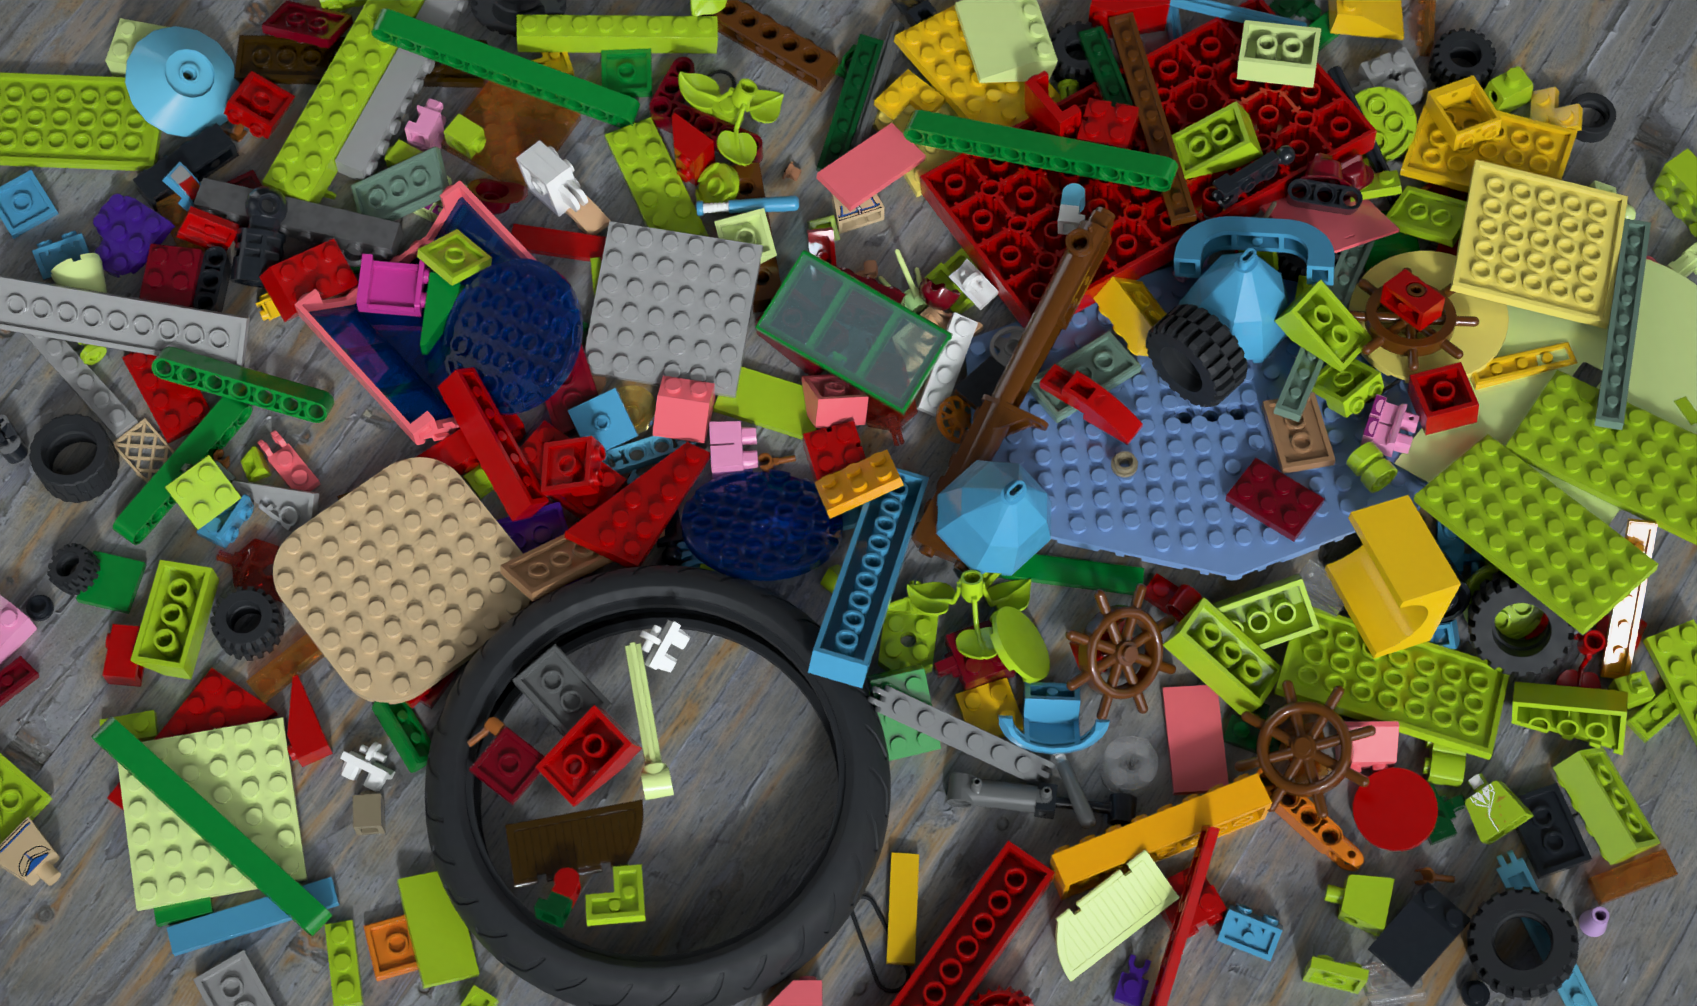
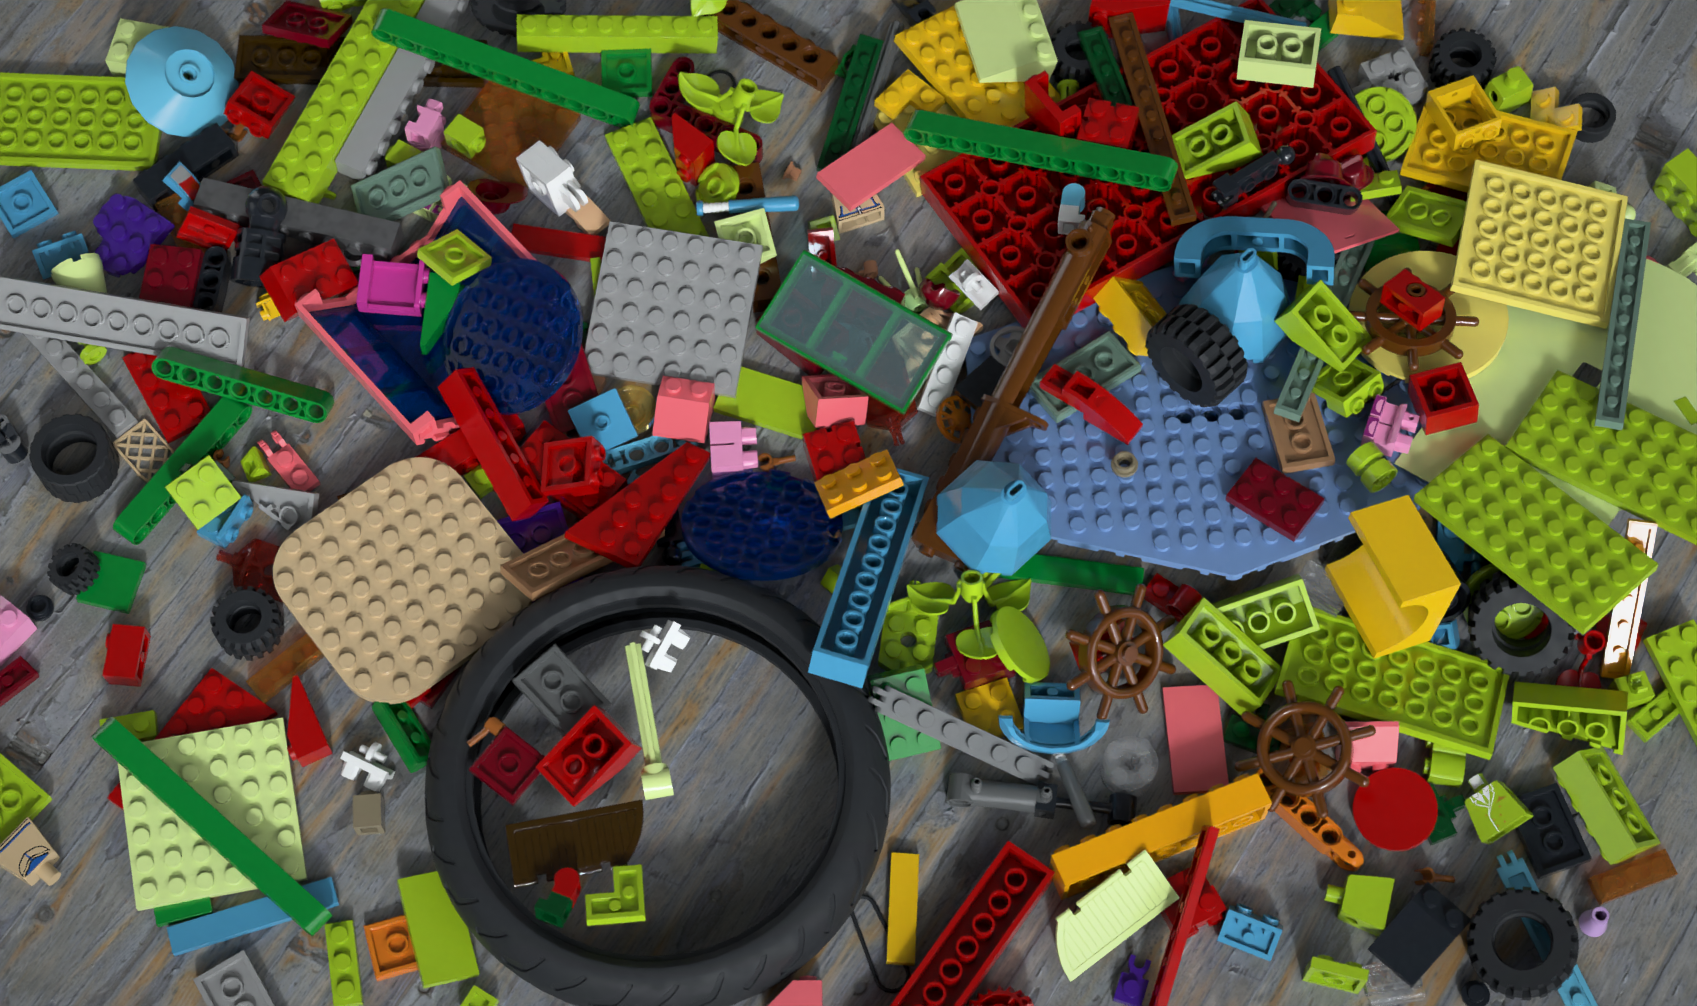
(175, 619): lime slope -> none
(1520, 365): yellow tile -> none

